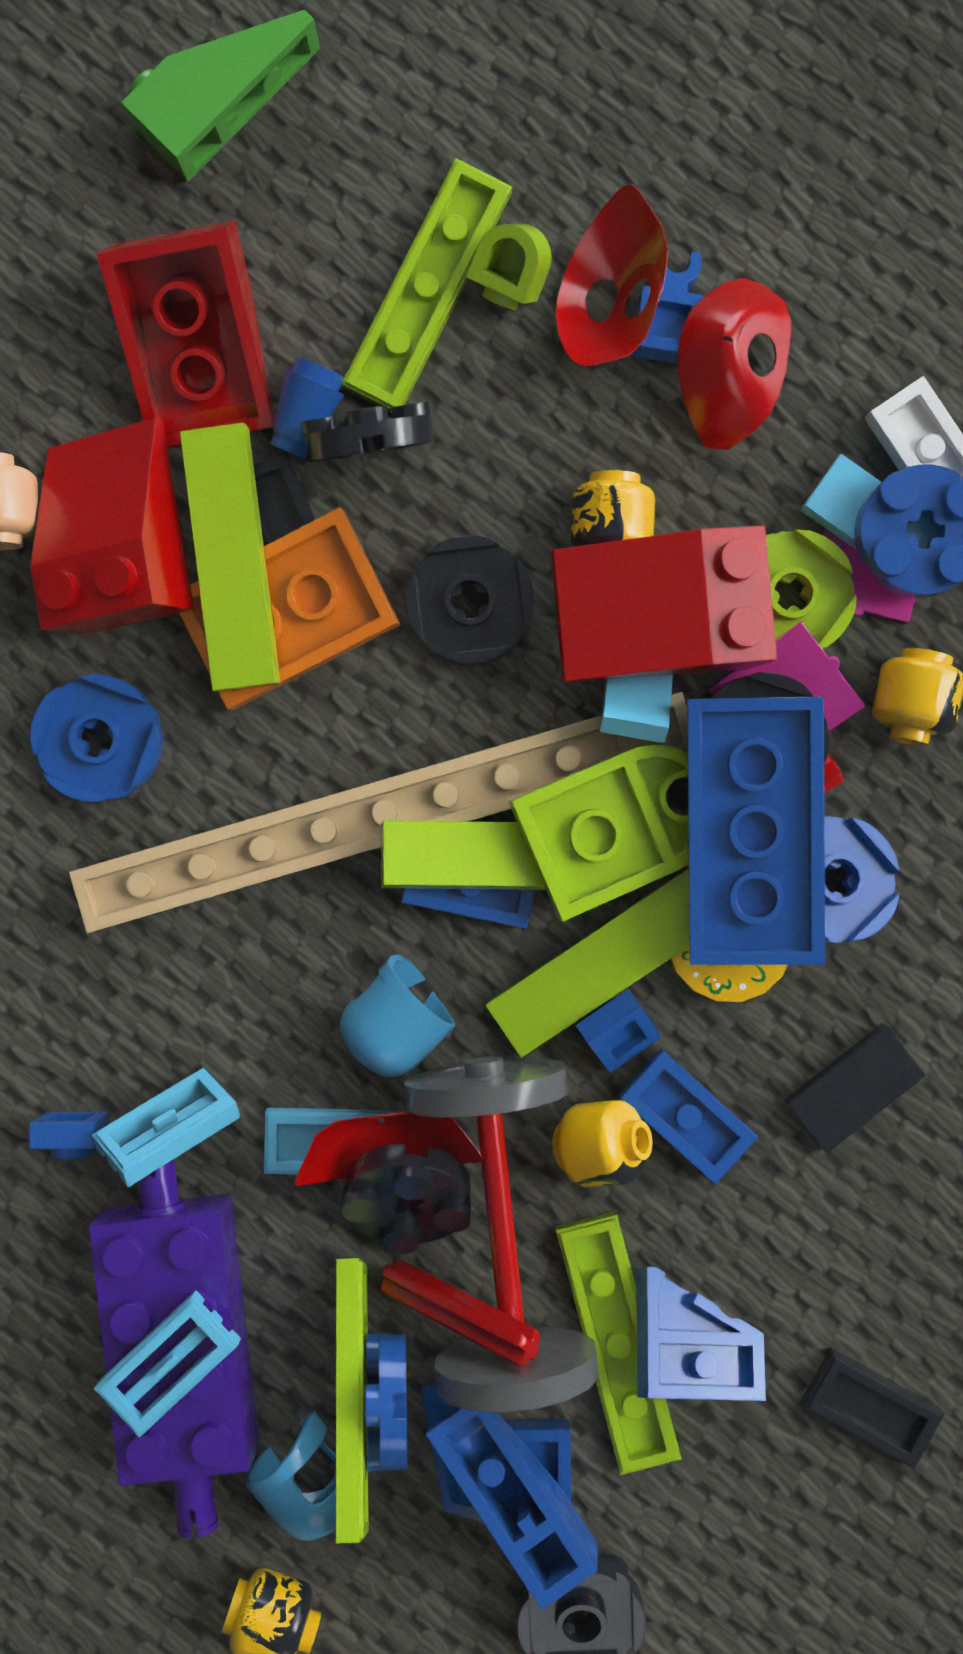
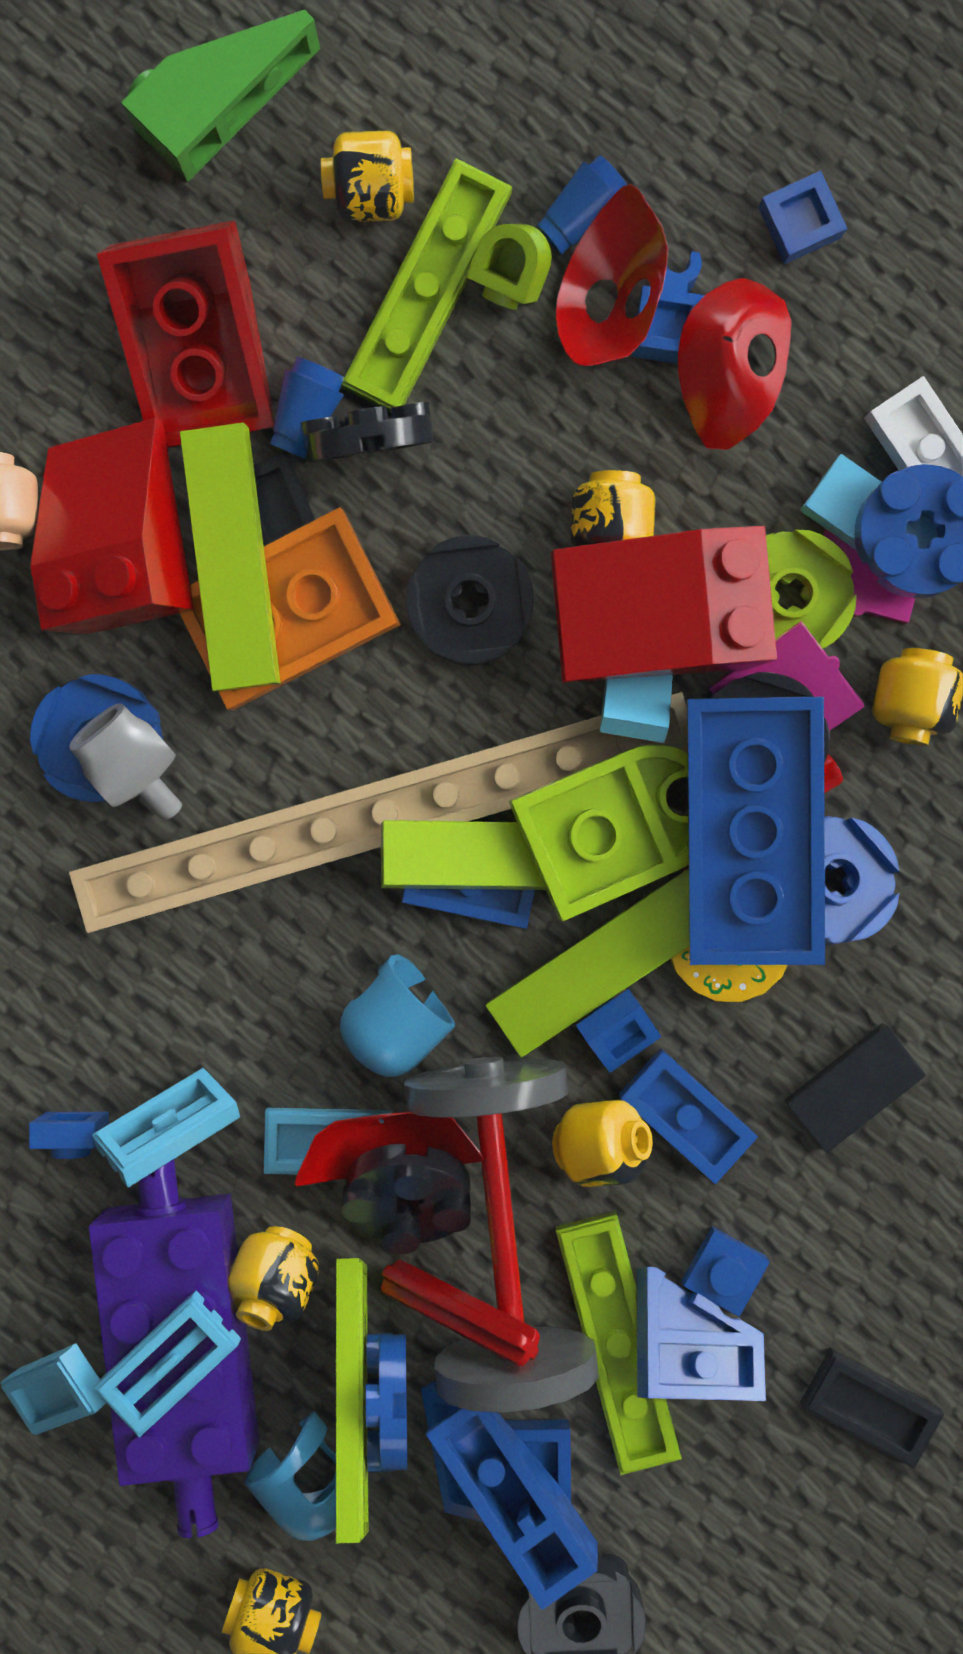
(54, 1390): none -> medium azure tile
(125, 759): none -> light grey piece
(272, 1277): none -> yellow head
(368, 176): none -> yellow head
(580, 203): none -> blue cone
(725, 1271): none -> blue plate
(802, 217): none -> blue plate

